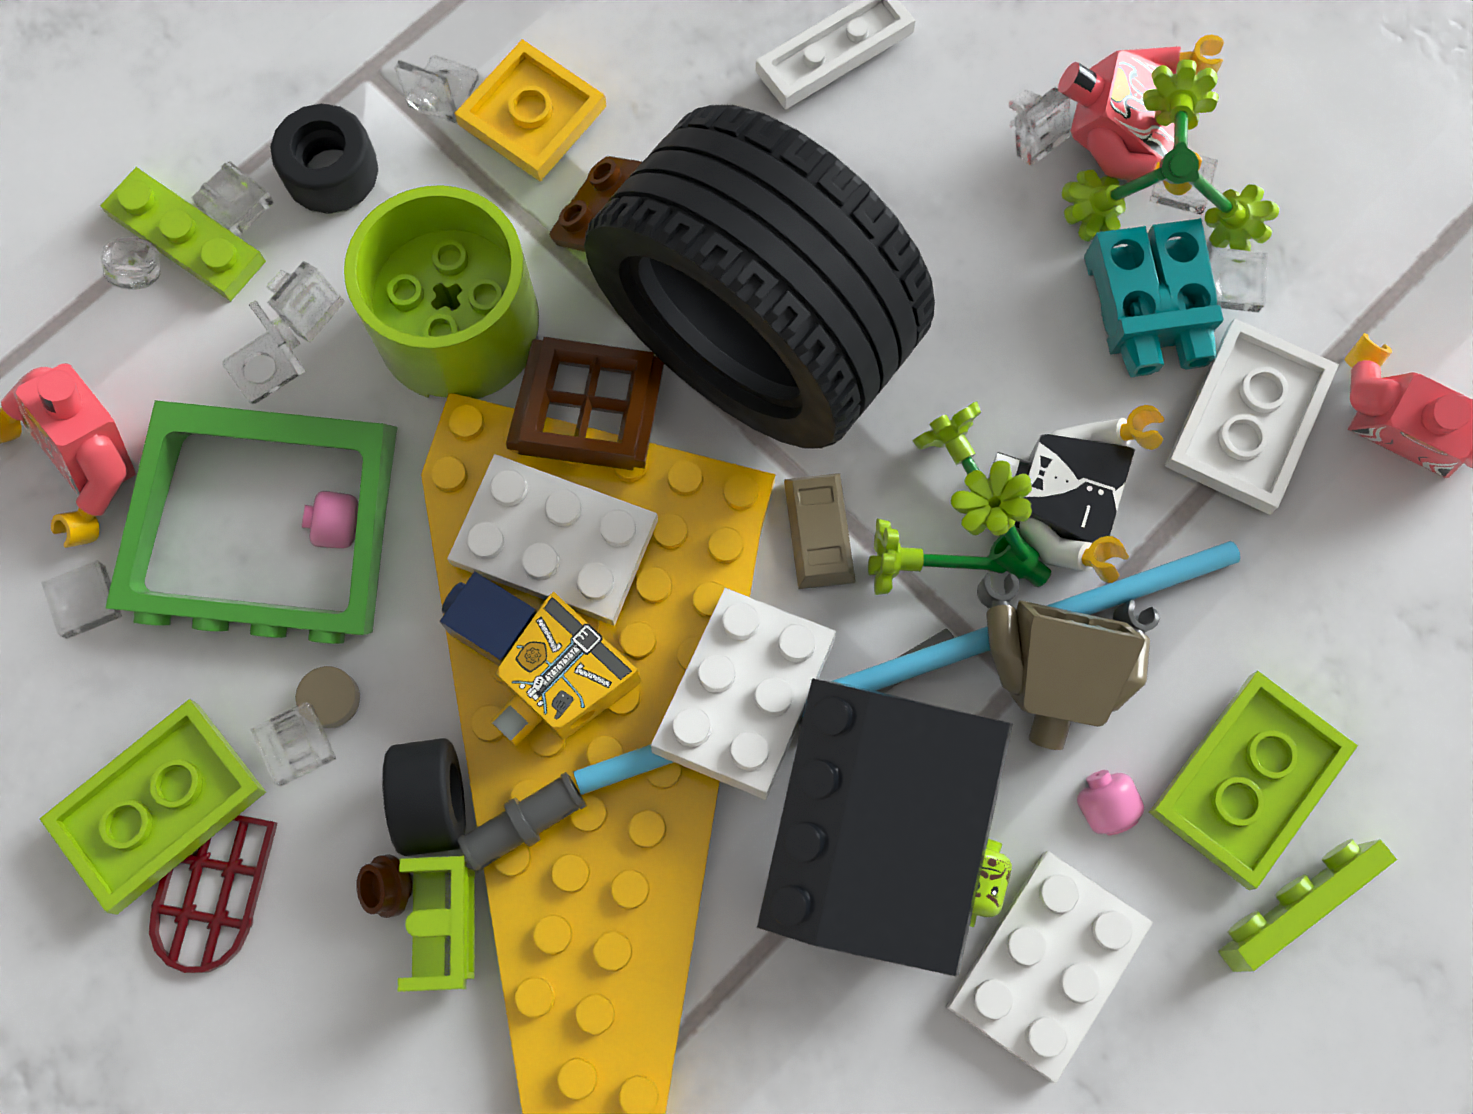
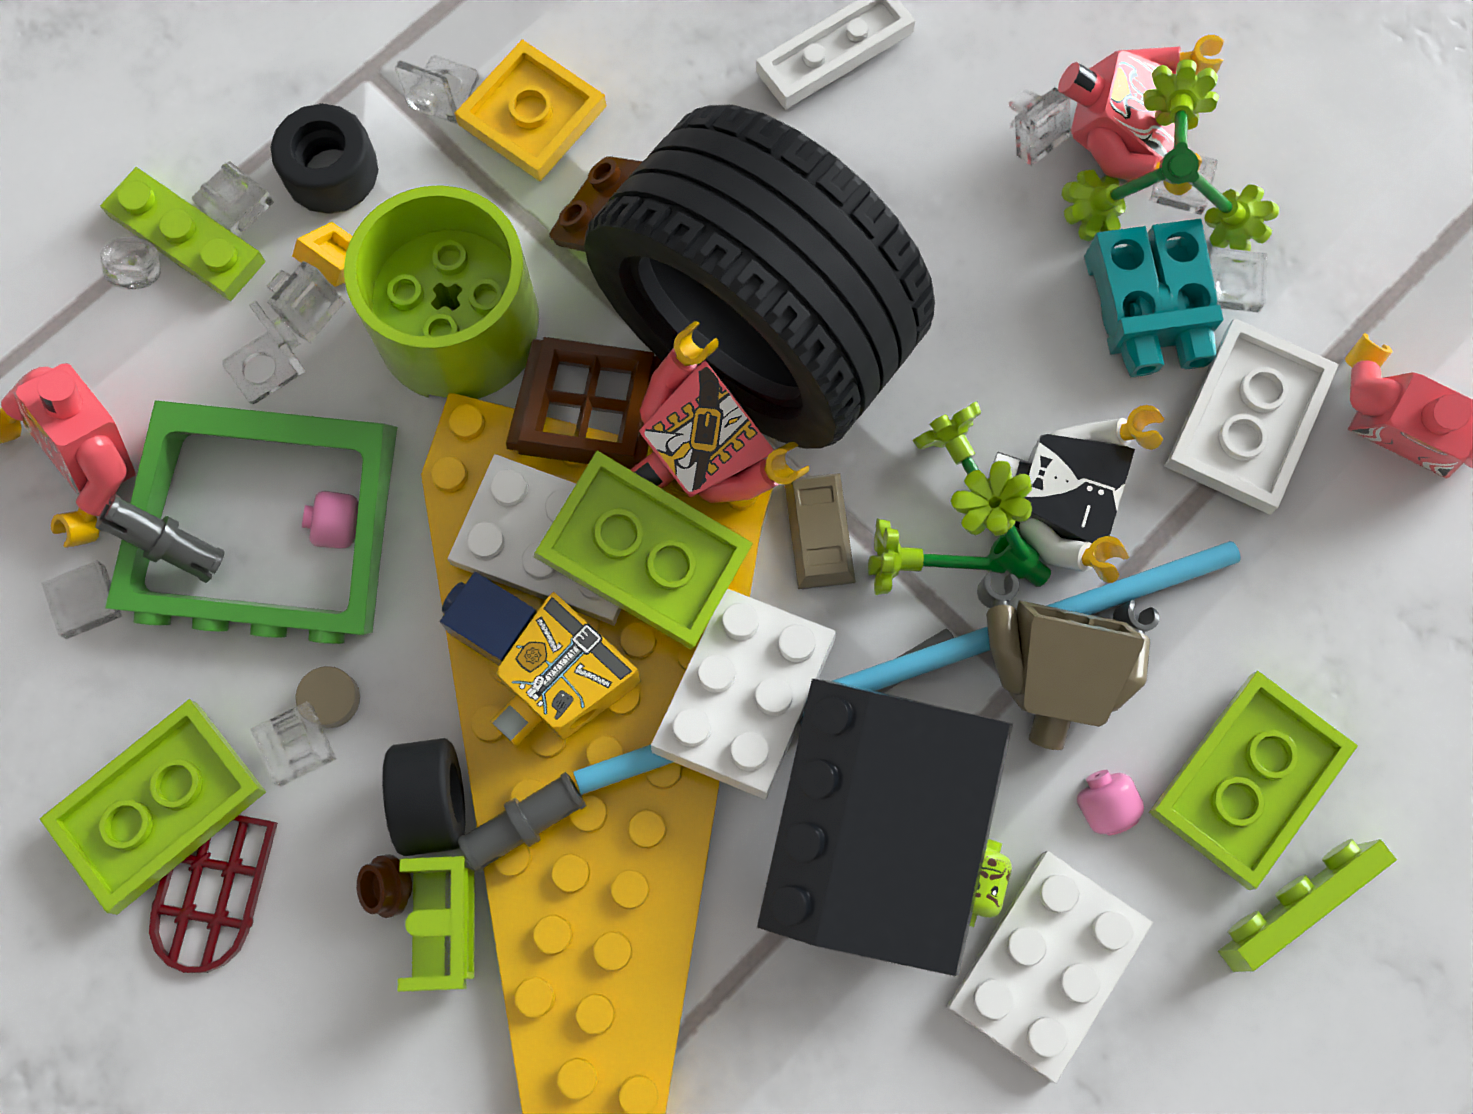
(160, 538): none -> dark grey pin
(325, 250): none -> yellow plate
(643, 550): none -> lime plate
(704, 433): none -> torso

